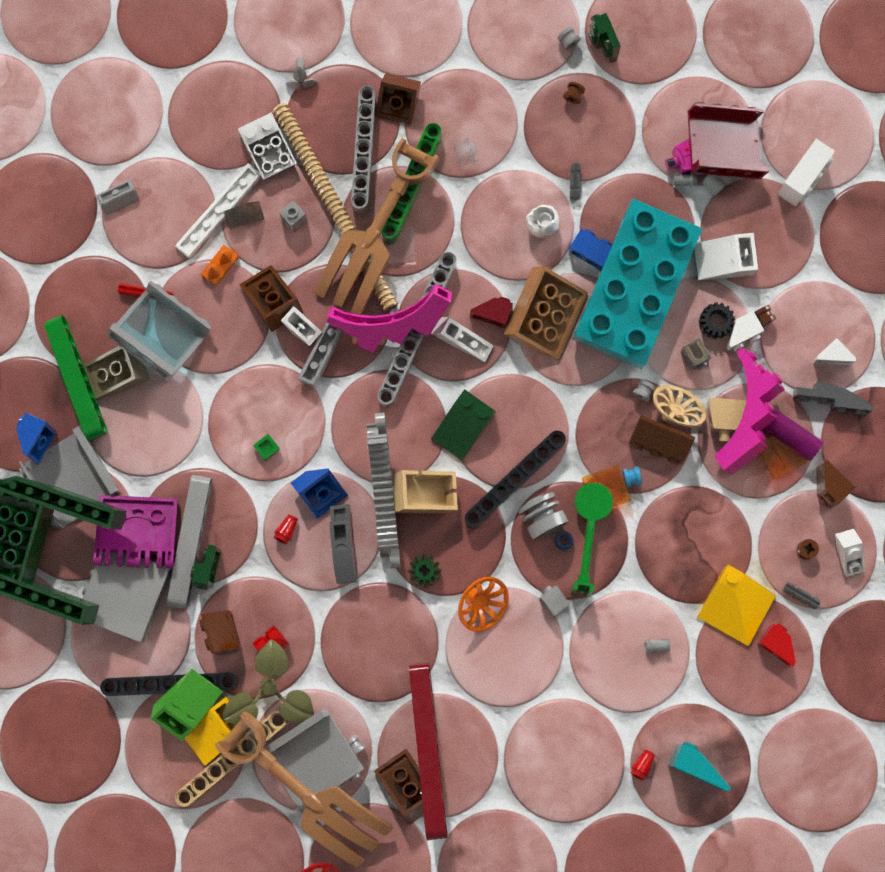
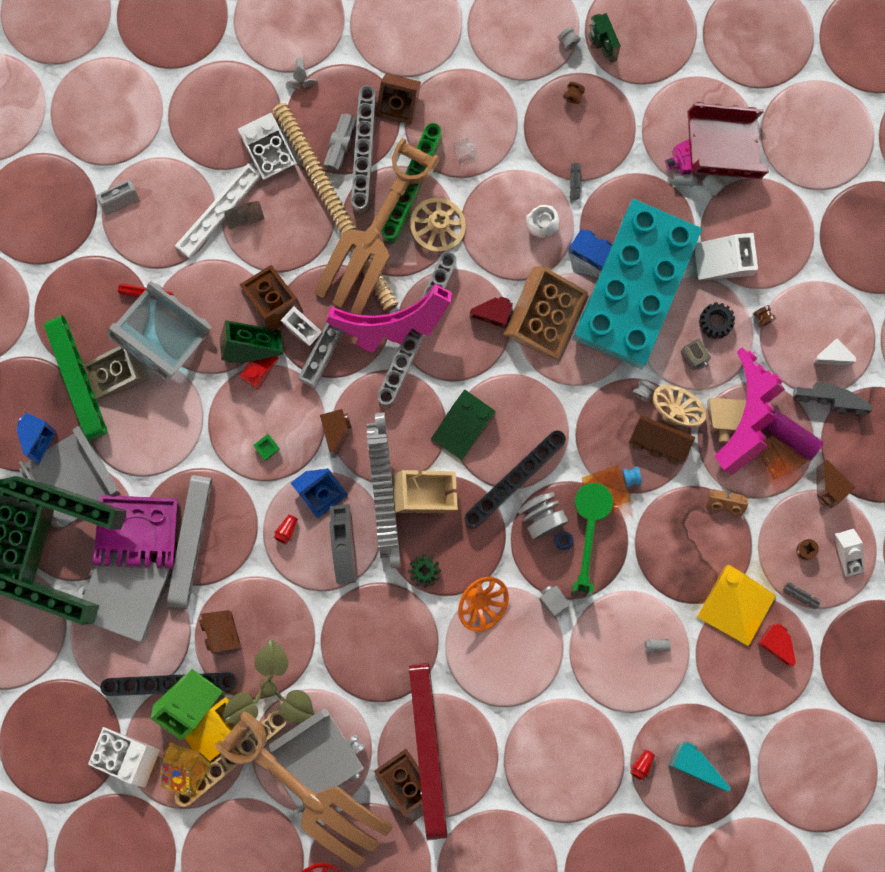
(124, 757): none -> white slope
(183, 769): none -> clear yellow slope
(204, 574): dark green plate -> none
(220, 265): orange tile -> none
(248, 342): none -> dark green slope
(257, 371): none -> red slope
(274, 634): red wheel -> none
(293, 216): light grey brick -> none
(335, 429): none -> reddish brown slope
(340, 142): none -> light grey piece
(438, 223): none -> tan wheel
(462, 338): white slope -> none
(736, 504): none -> medium nougat hinge
(745, 329): white slope -> none
(807, 173): white brick -> none

